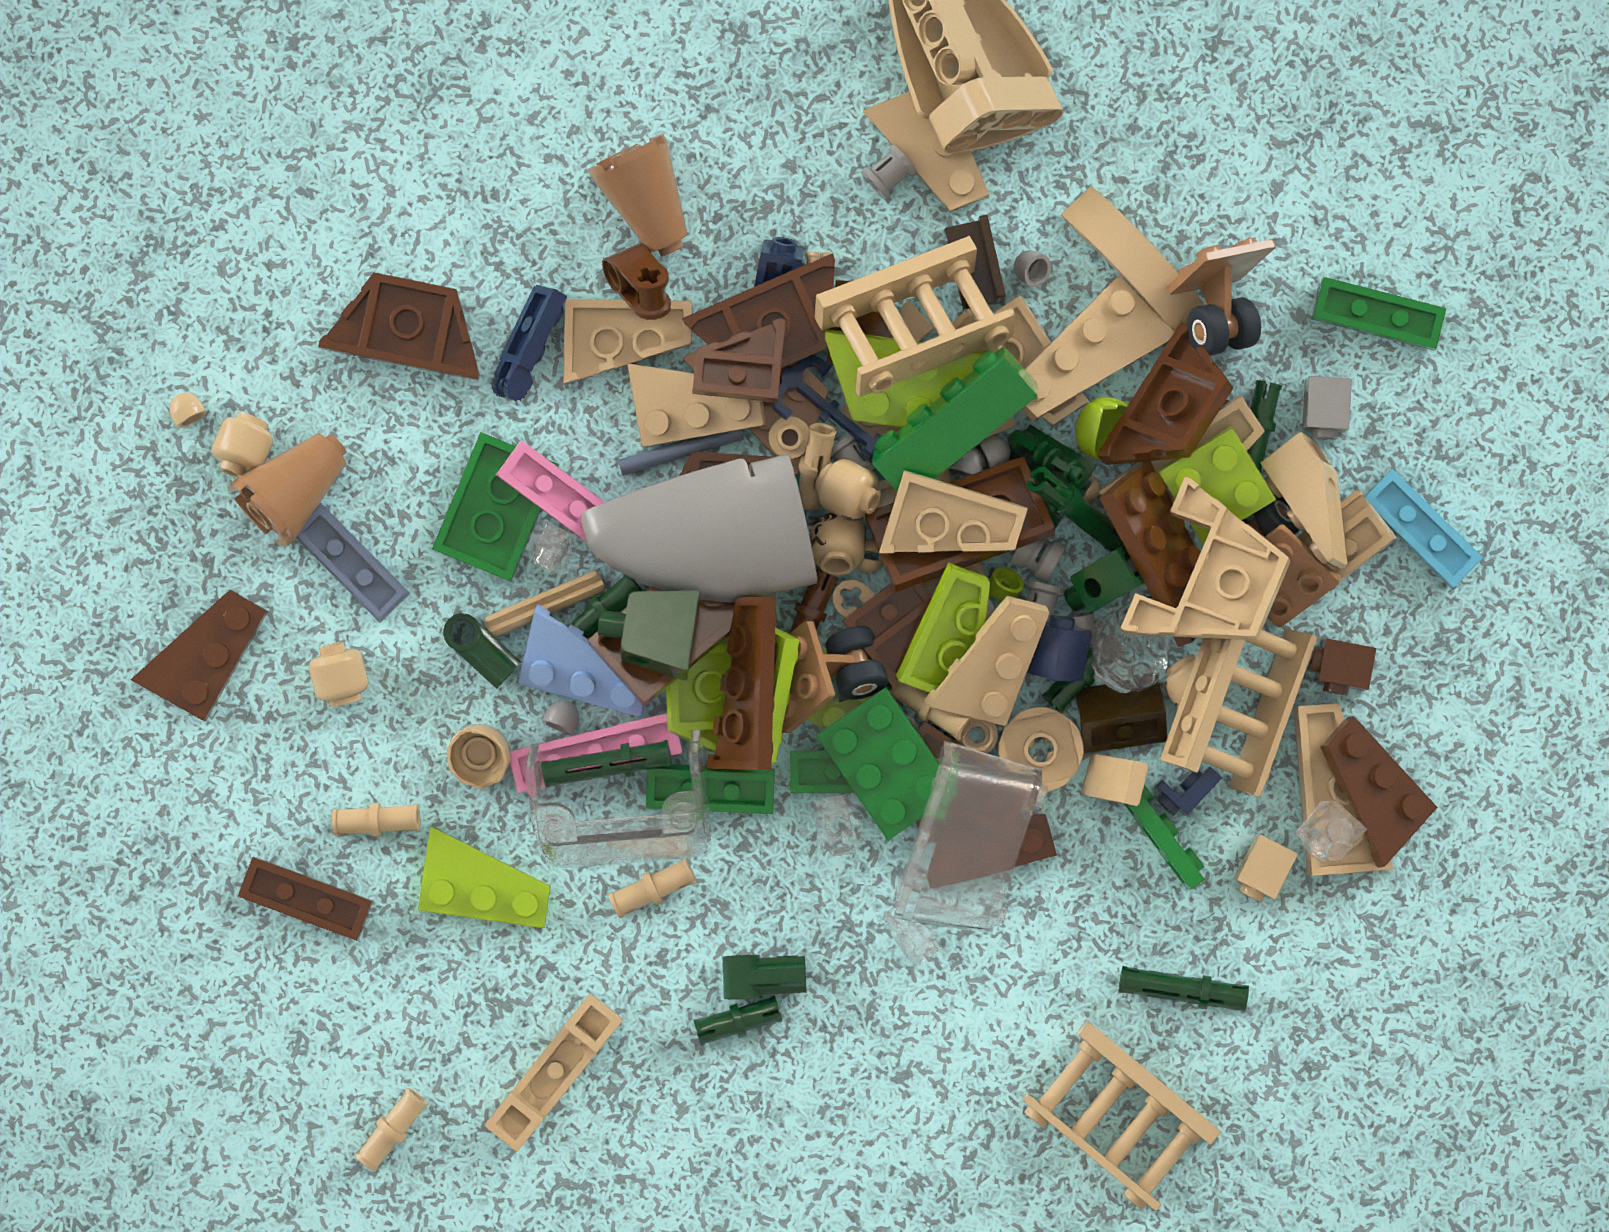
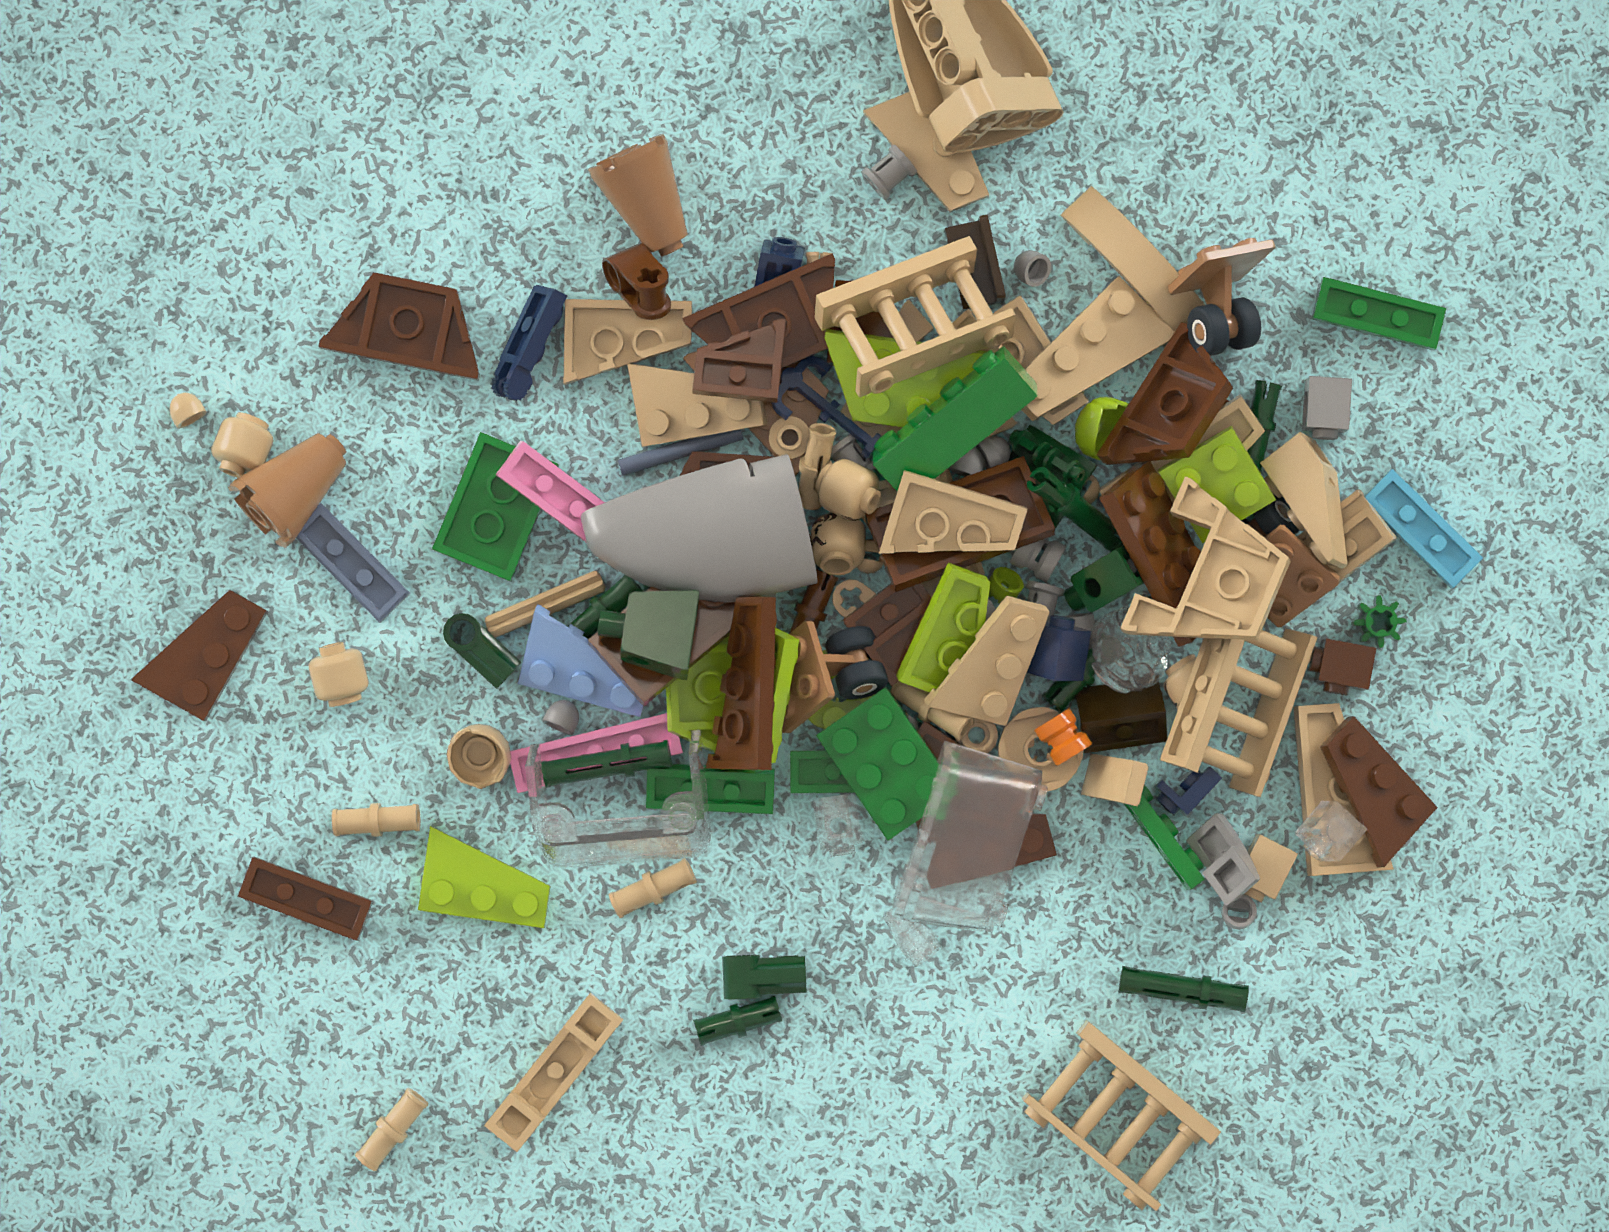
(551, 547): clear brick -> none
(1063, 737): none -> orange wheel
(1225, 858): none -> light grey slope
(1243, 904): none -> light grey hinge
(1367, 621): none -> green gear

